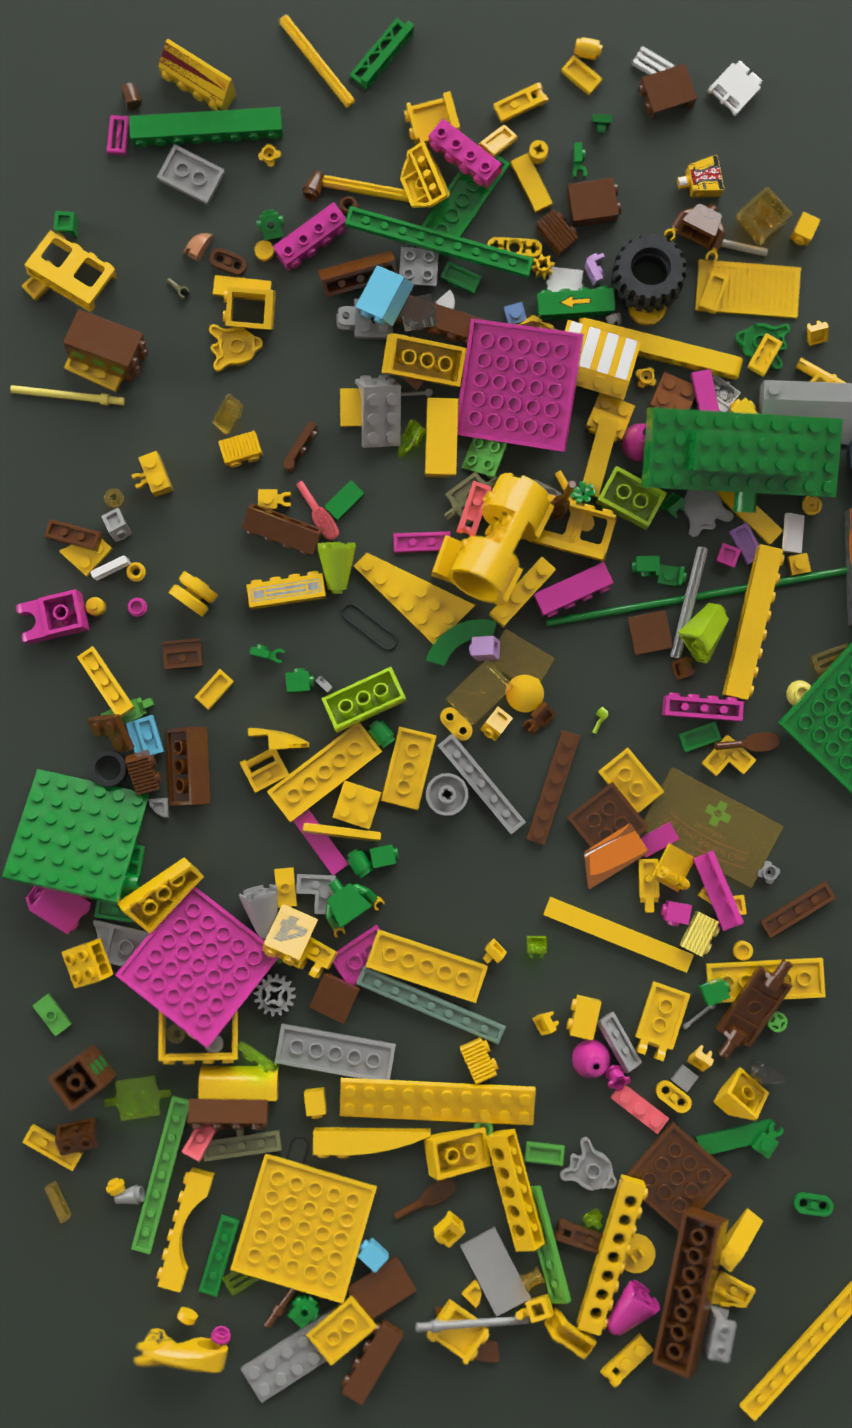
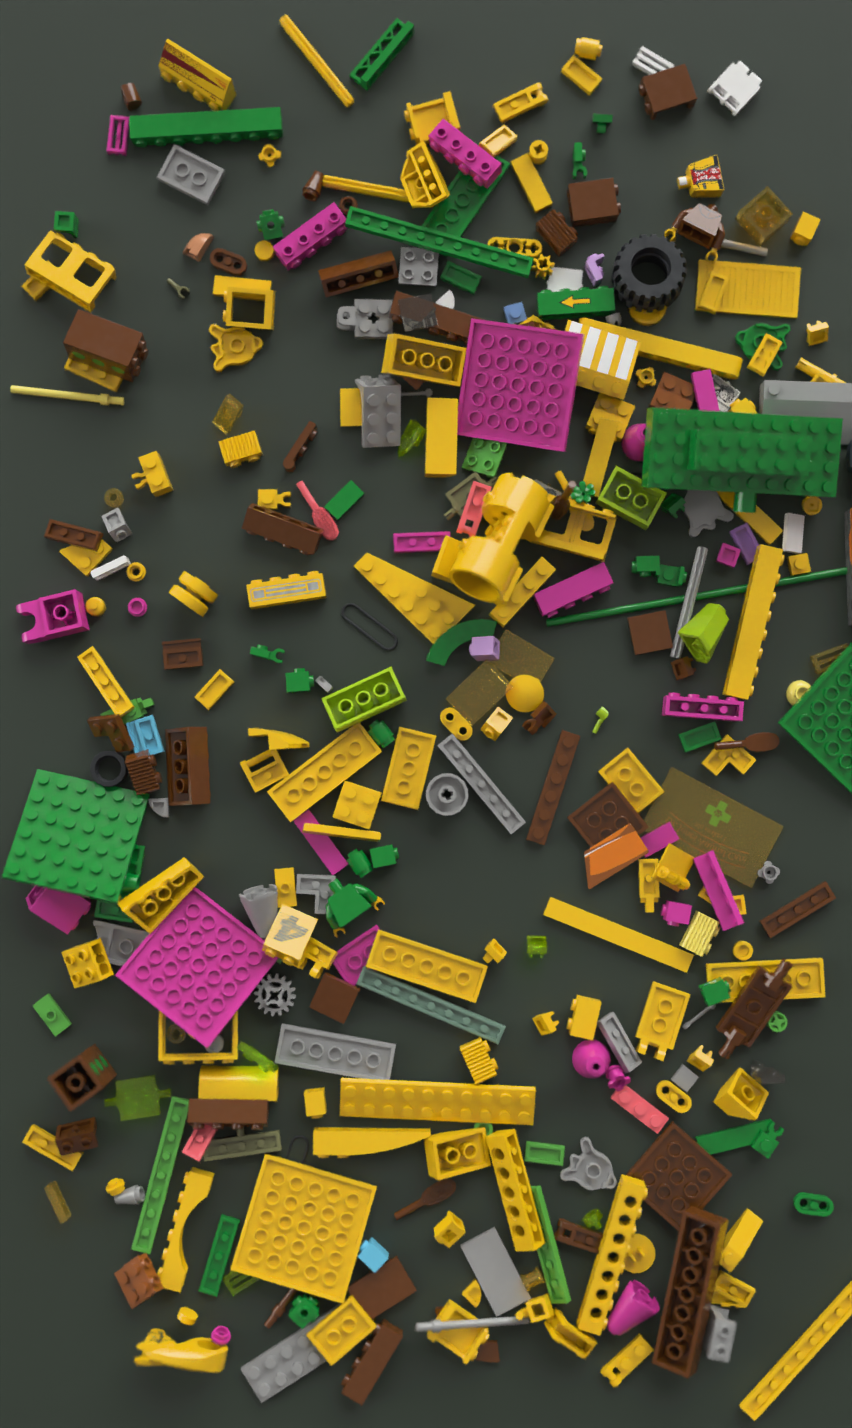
(139, 1280): none -> dark orange plate
(336, 564): lime cone -> none
(384, 296): medium azure brick -> none

